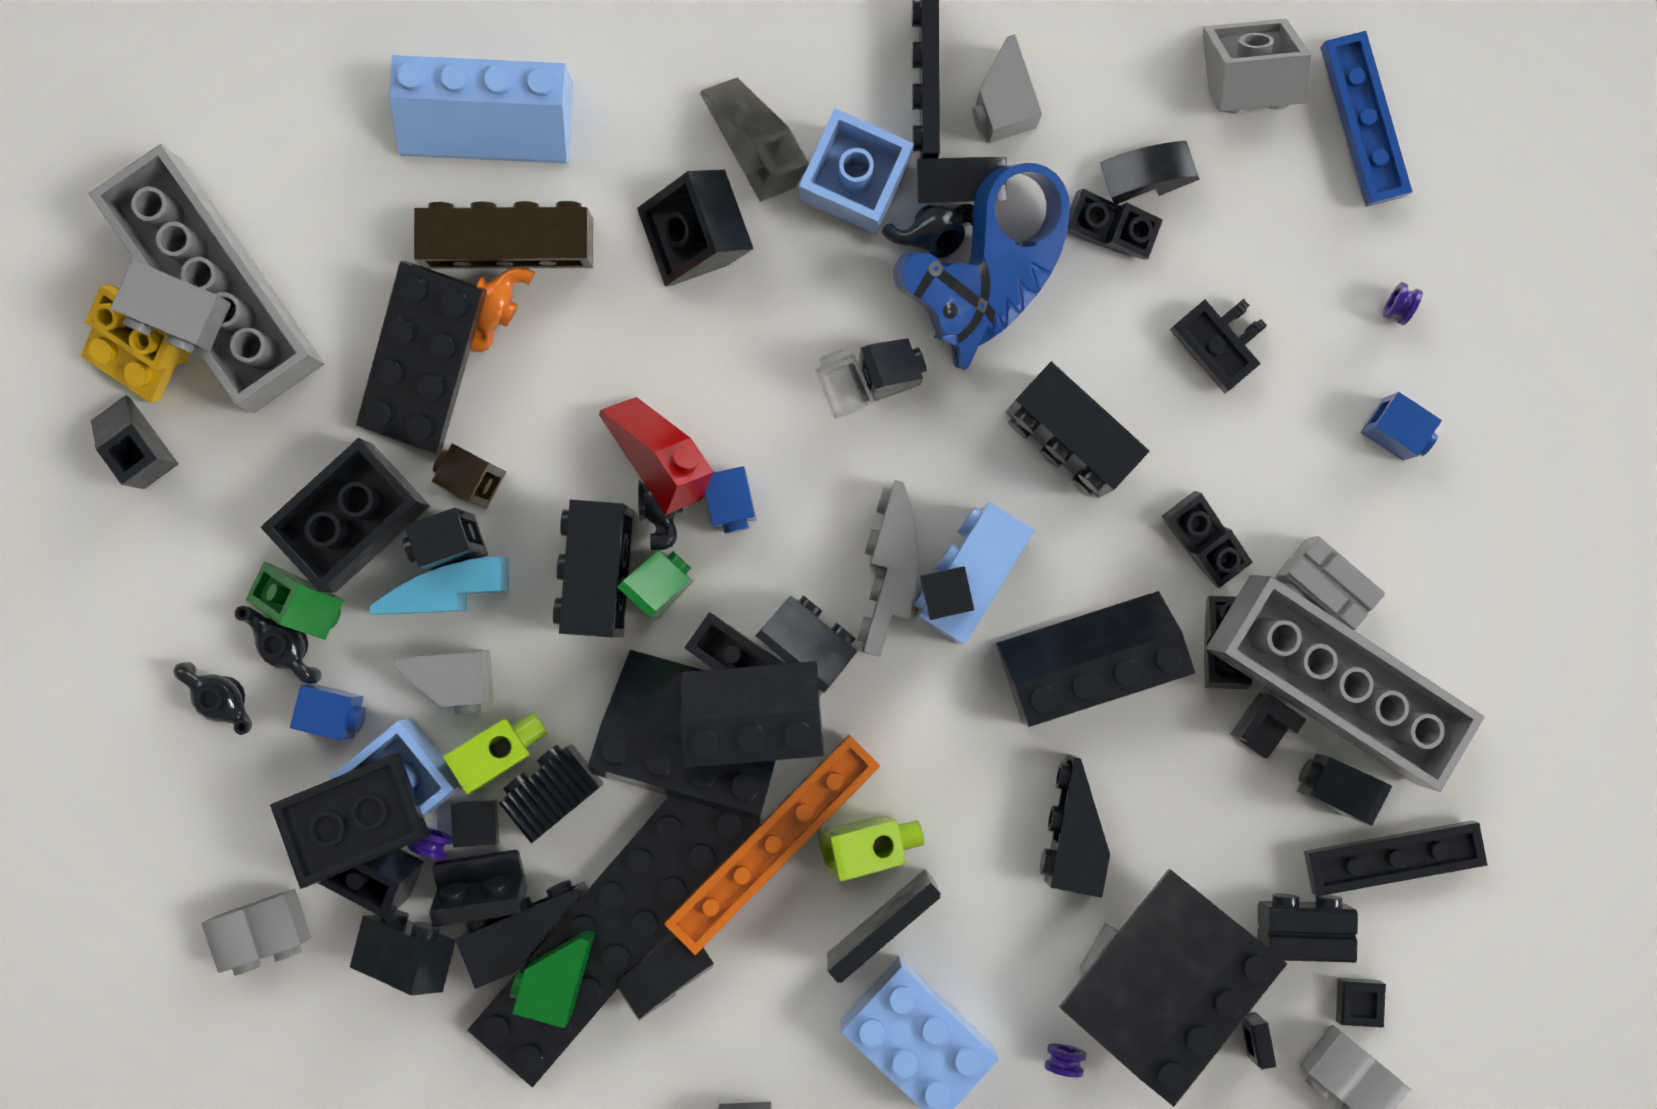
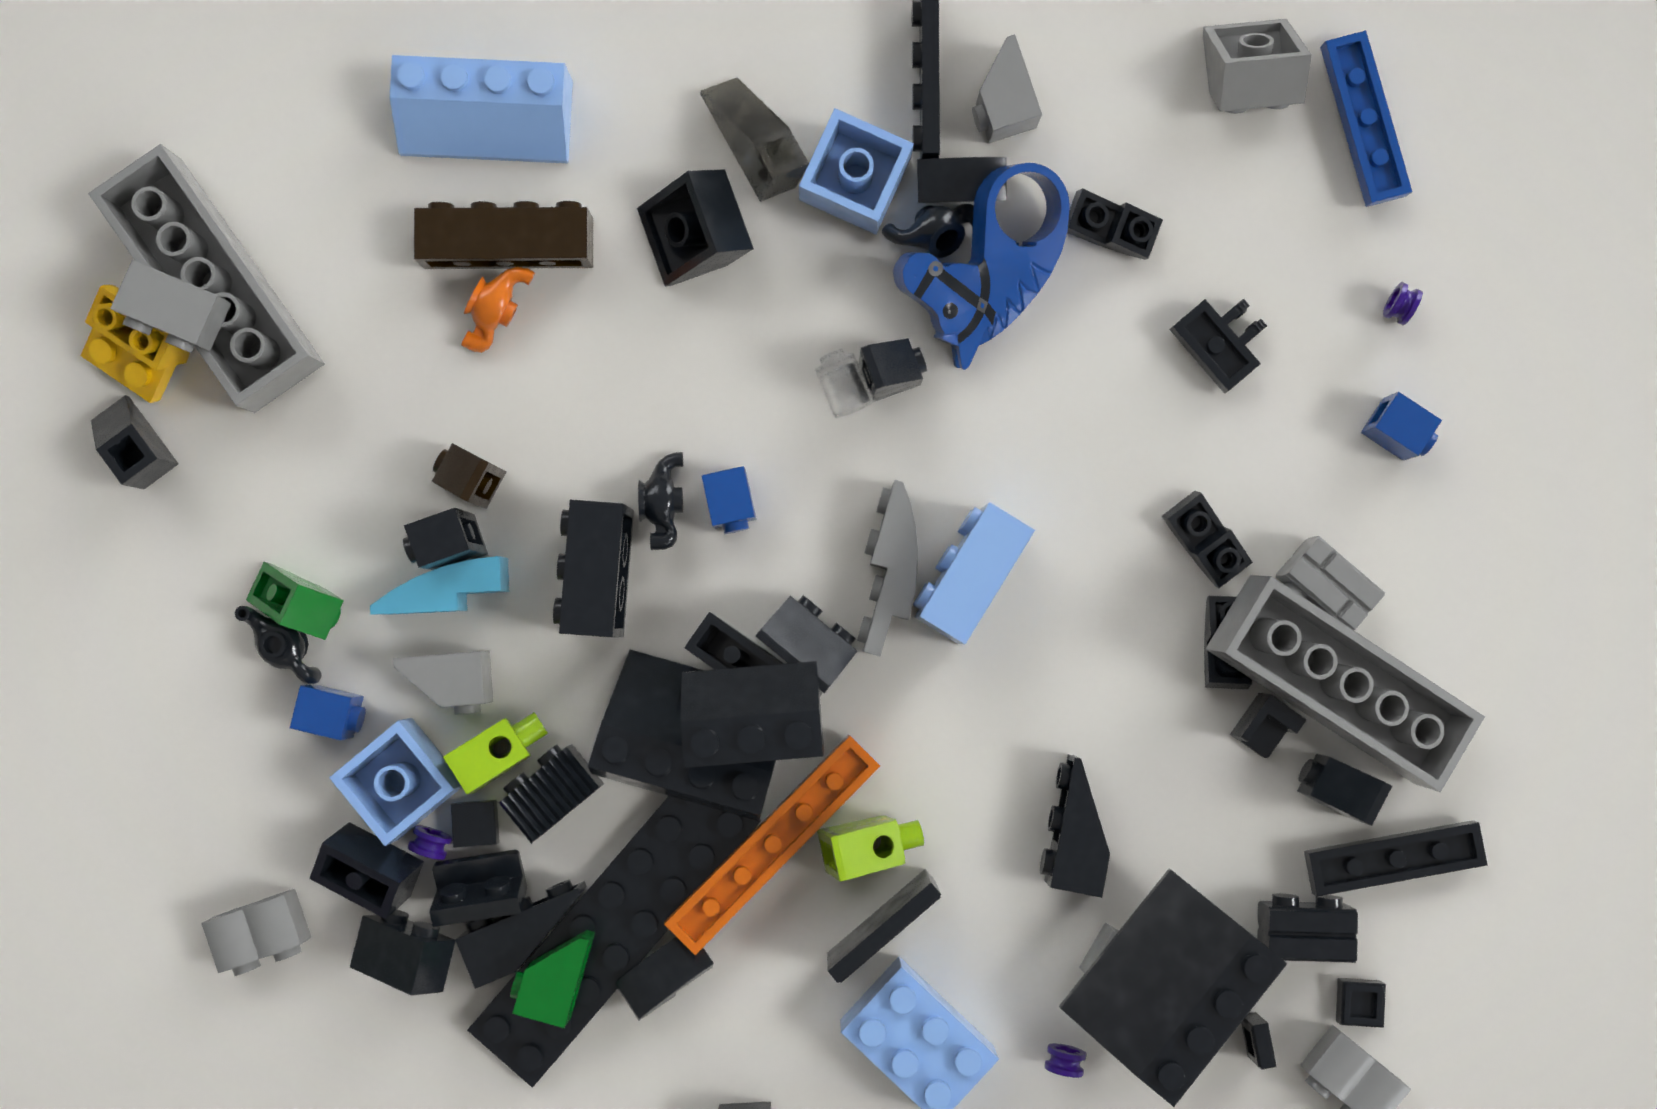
(216, 697): black piece -> none
(345, 516): black brick -> none
(349, 820): black tile -> none
(421, 357): black plate -> none
(657, 583): slope -> none
(659, 453): red slope -> none
(947, 593): black tile -> none
(1075, 432): black brick -> none
(1094, 658): black slope -> none
(1149, 168): black slope -> none

